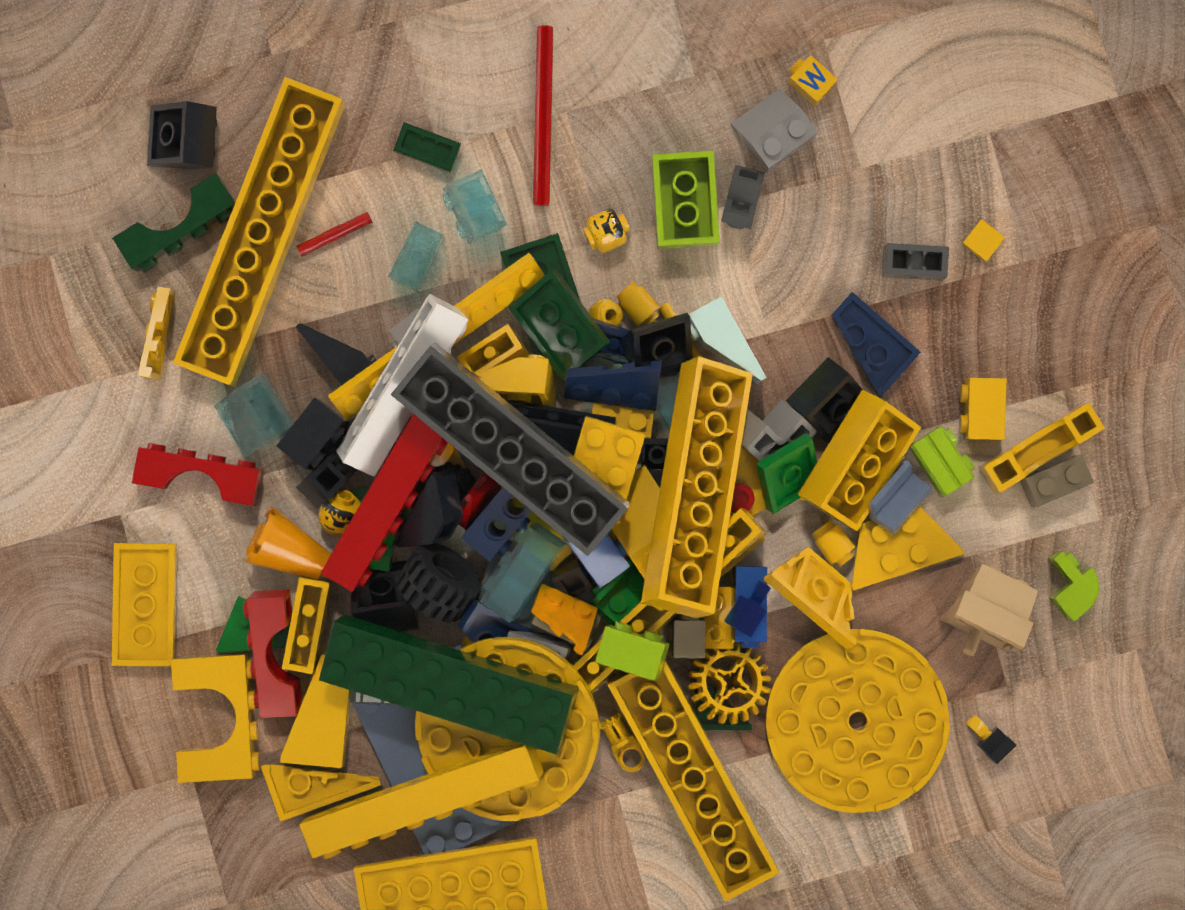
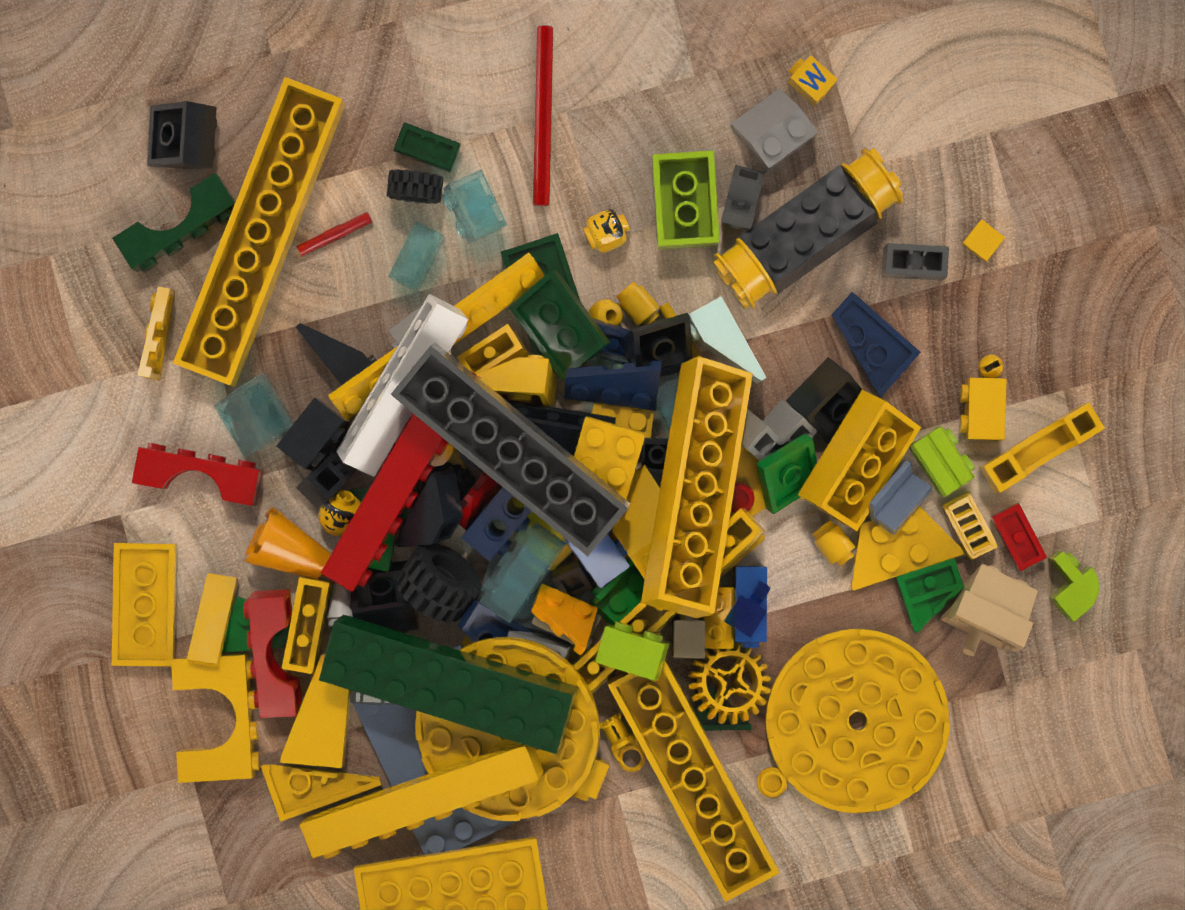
(212, 620): none -> yellow tile
(339, 604): none -> white cone
(414, 186): none -> black tyre
(594, 780): none -> yellow brick
(771, 782): none -> yellow plate
(809, 228): none -> black brick
(817, 592): yellow wing -> none
(928, 591): none -> green wing
(971, 553): none -> yellow slope
(988, 359): none -> yellow hinge
(993, 743): black piece -> none
(1018, 537): none -> red plate
(1056, 480): dark tan brick -> none

